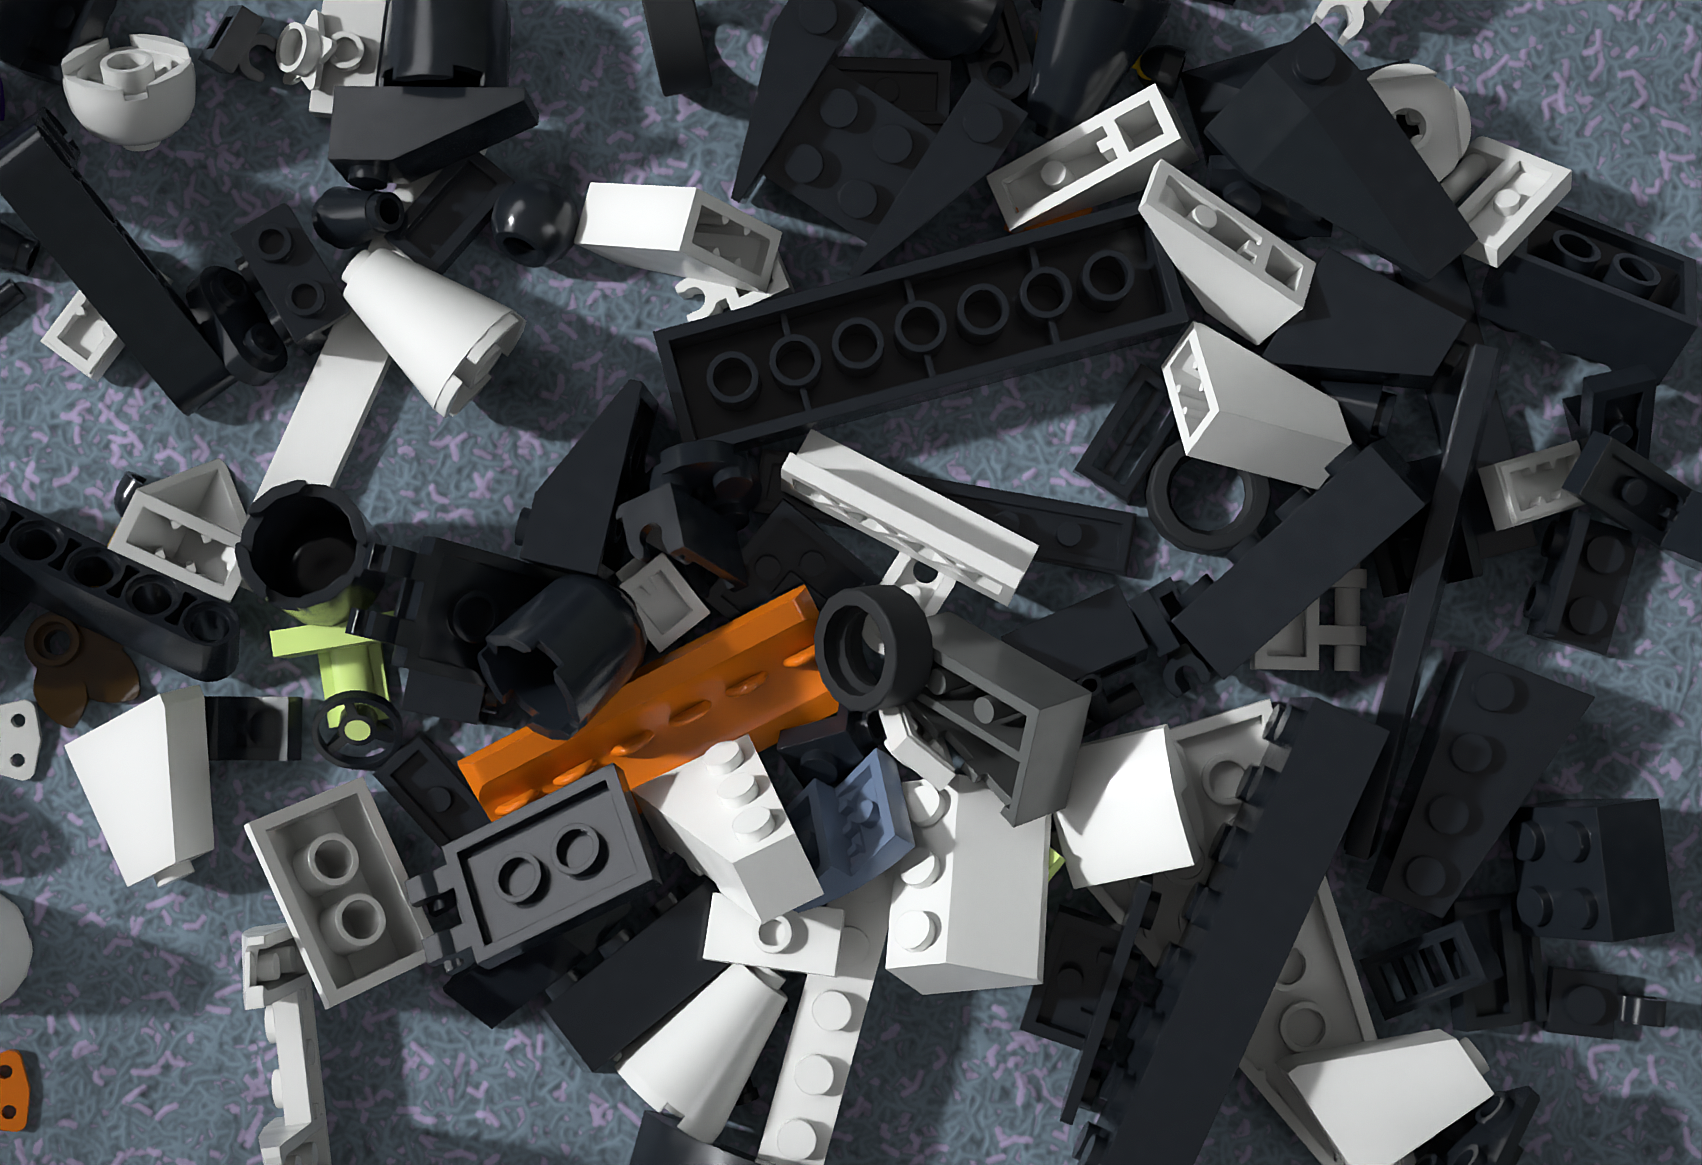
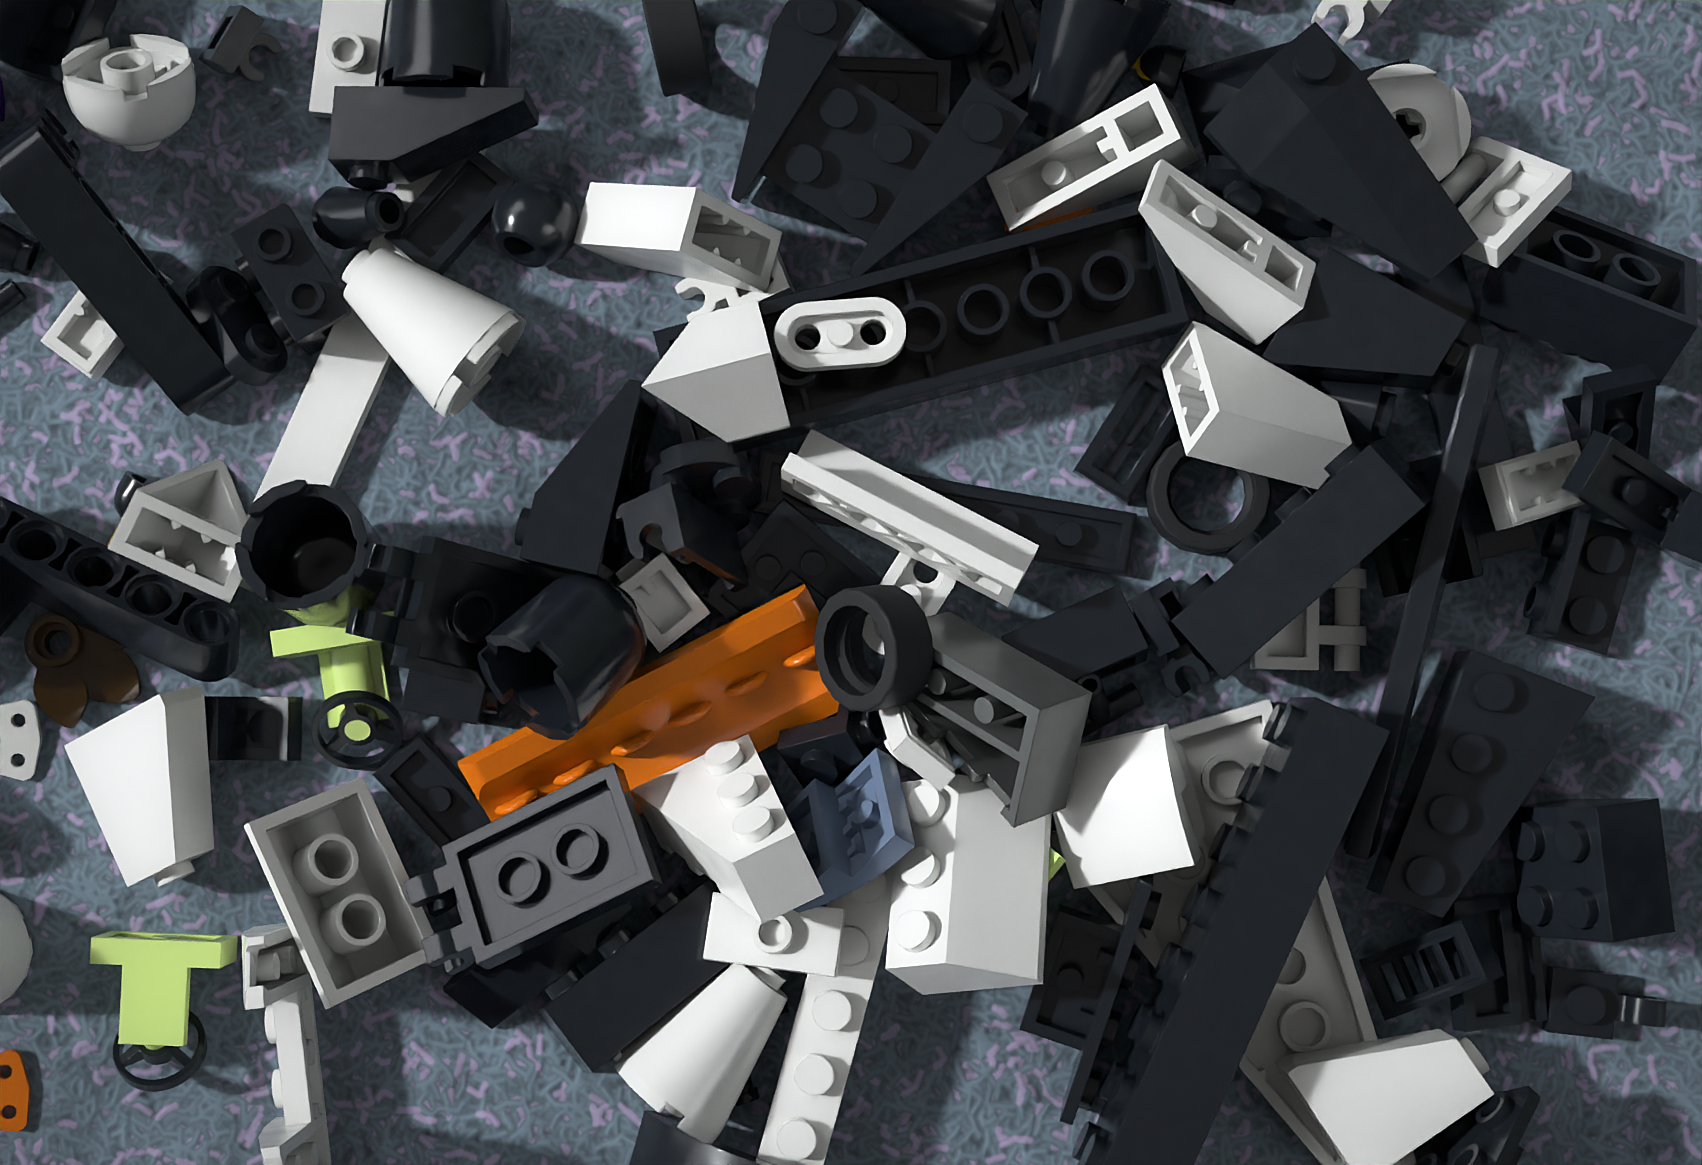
(158, 996): none -> yellowish green piece
(304, 51): white plate -> none
(723, 375): none -> white slope
(840, 329): none -> white plate

